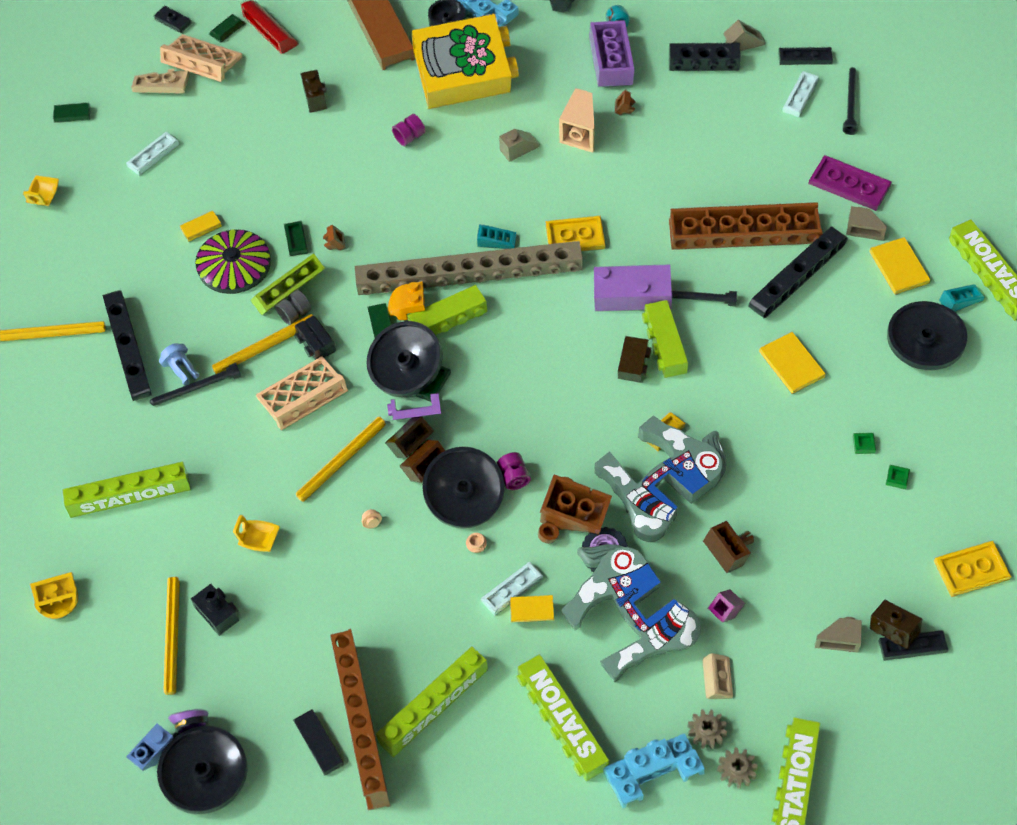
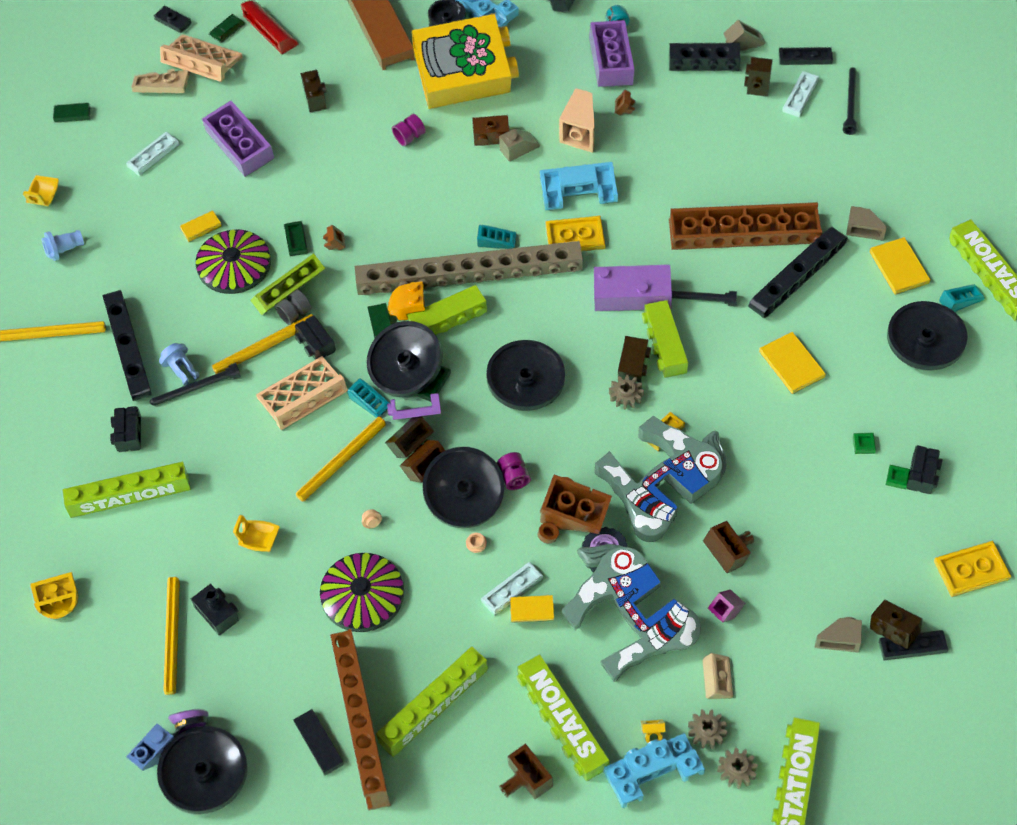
(59, 243): none -> light blue piece
(126, 429): none -> black brick
(238, 138): none -> medium lavender brick
(359, 390): none -> teal slope
(362, 592): none -> dish
(485, 133): none -> reddish brown brick
(525, 375): none -> black dish
(528, 773): none -> reddish brown brick
(578, 180): none -> medium azure bracket
(626, 392): none -> dark tan gear
(652, 727): none -> yellow tile
(759, 76): none -> dark brown brick
(850, 182): magenta tile -> none
(923, 469): none -> black brick

